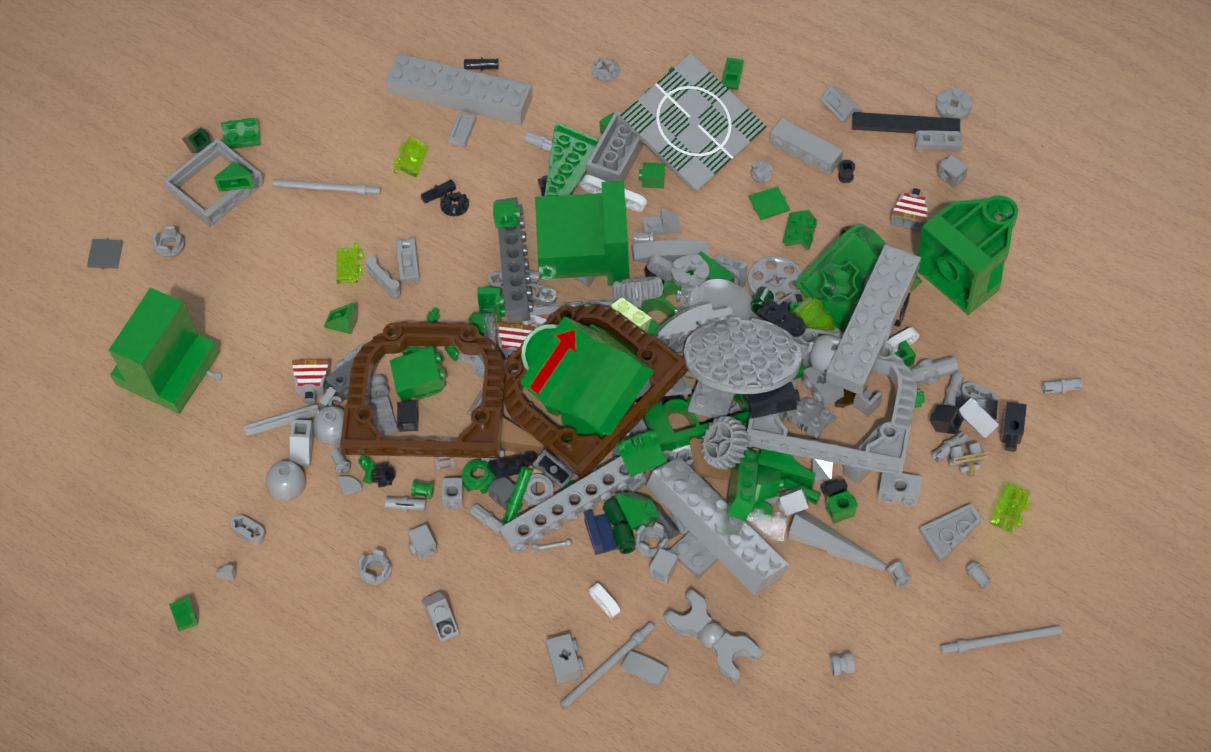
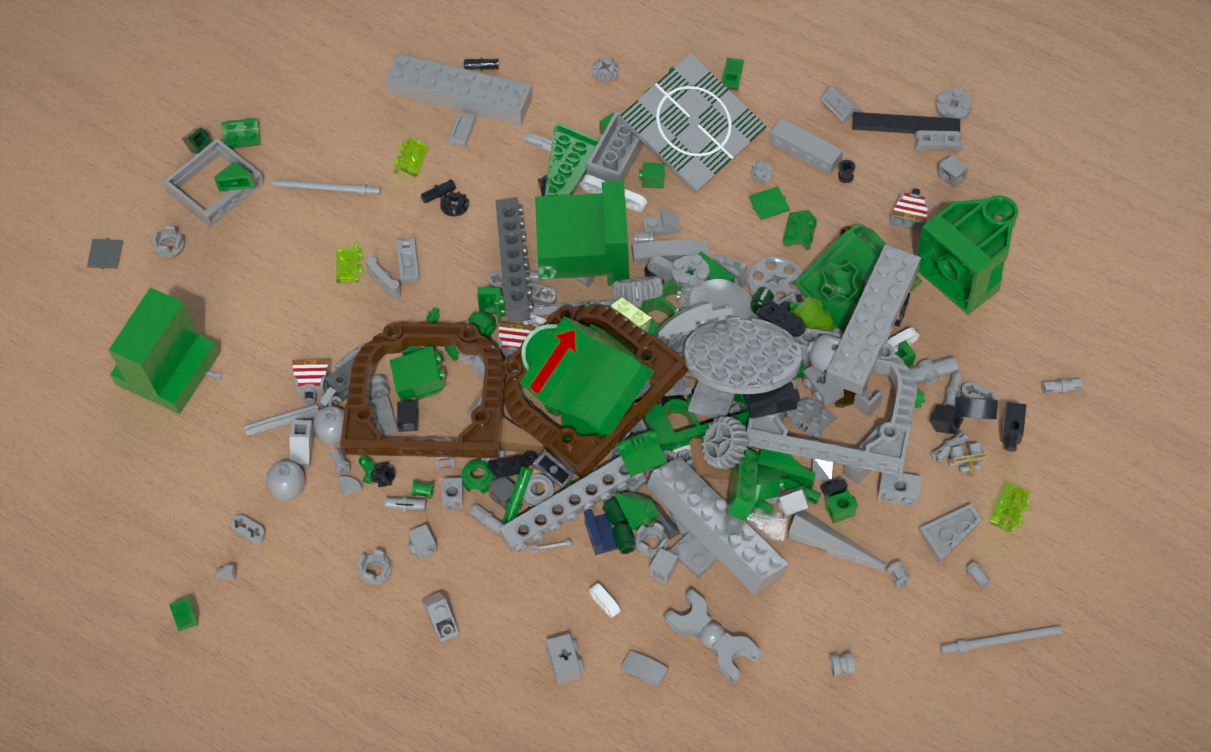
(342, 319): green slope -> none
(491, 332): clear pin -> none
(506, 214): green brick -> none
(636, 639): light grey bar -> none
(978, 417): tile -> none

